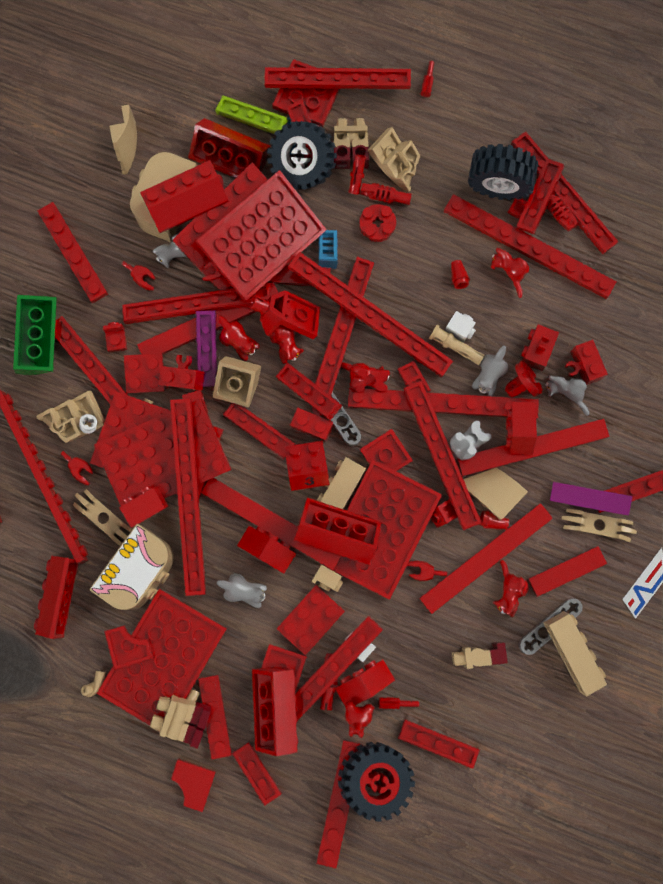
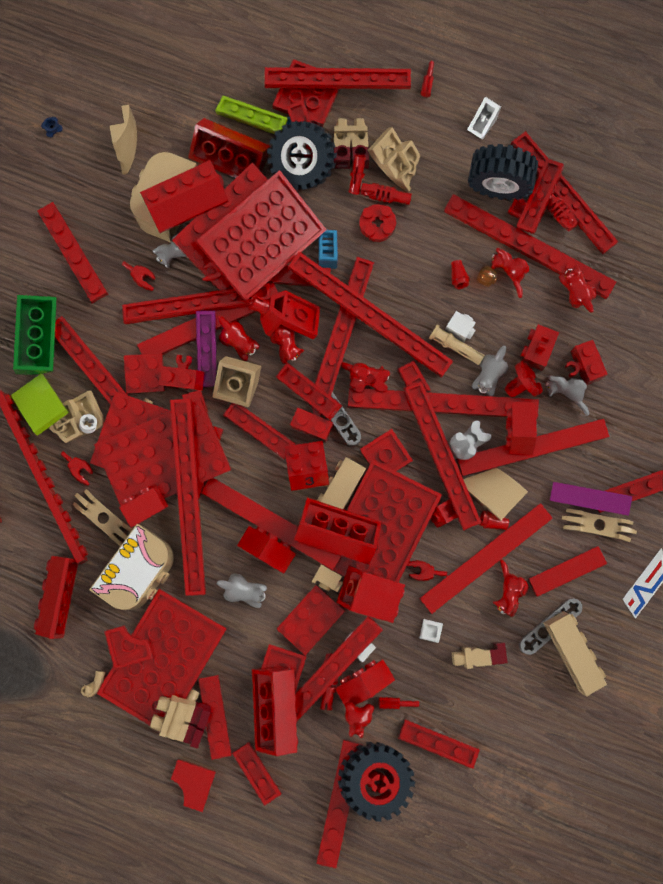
(39, 404): none -> lime tile
(51, 121): none -> dark blue plate
(115, 337): red bracket -> none
(371, 594): none -> red slope
(431, 631): none -> white tile
(484, 118): none -> white slope
(487, 276): none -> clear orange piece
(579, 291): none -> red animal

